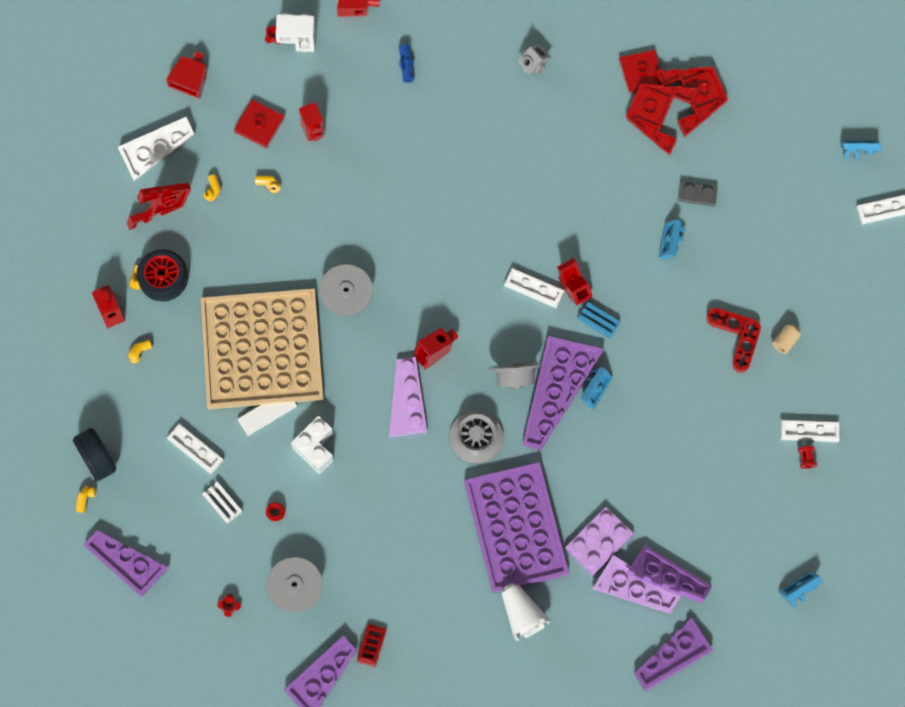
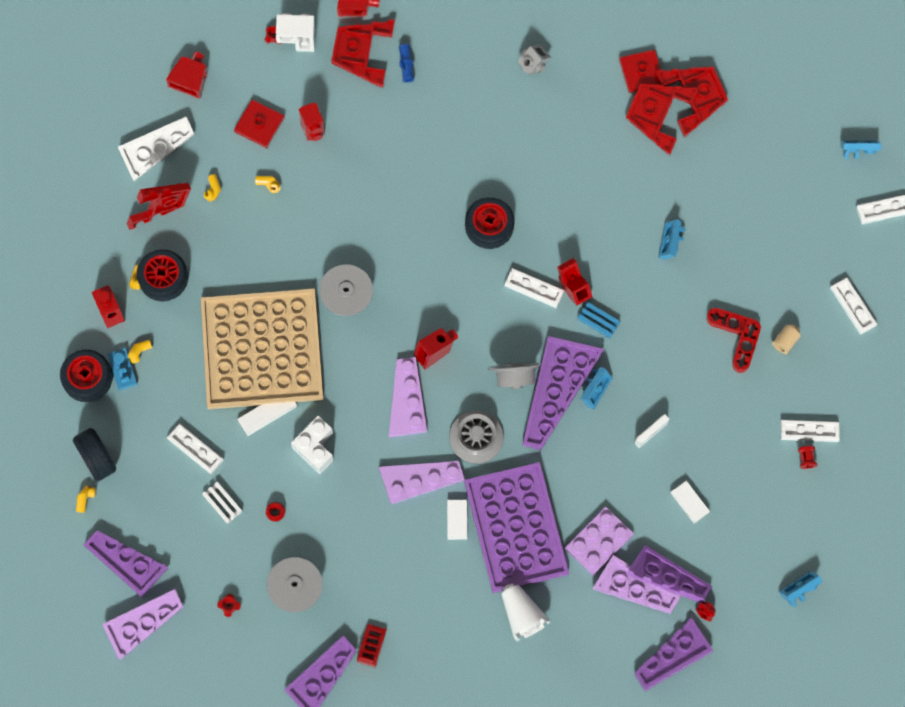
(84, 387): none -> wheel
(122, 369): none -> dark azure plate
(137, 624): none -> lavender wing
(354, 46): none -> red wing
(417, 479): none -> lavender wing
(457, 519): none -> white tile
(489, 223): none -> wheel
(651, 431): none -> white tile
(690, 502): none -> white tile
(697, 194): dark grey plate -> none
(706, 611): none -> red plate
(853, 306): none -> white tile

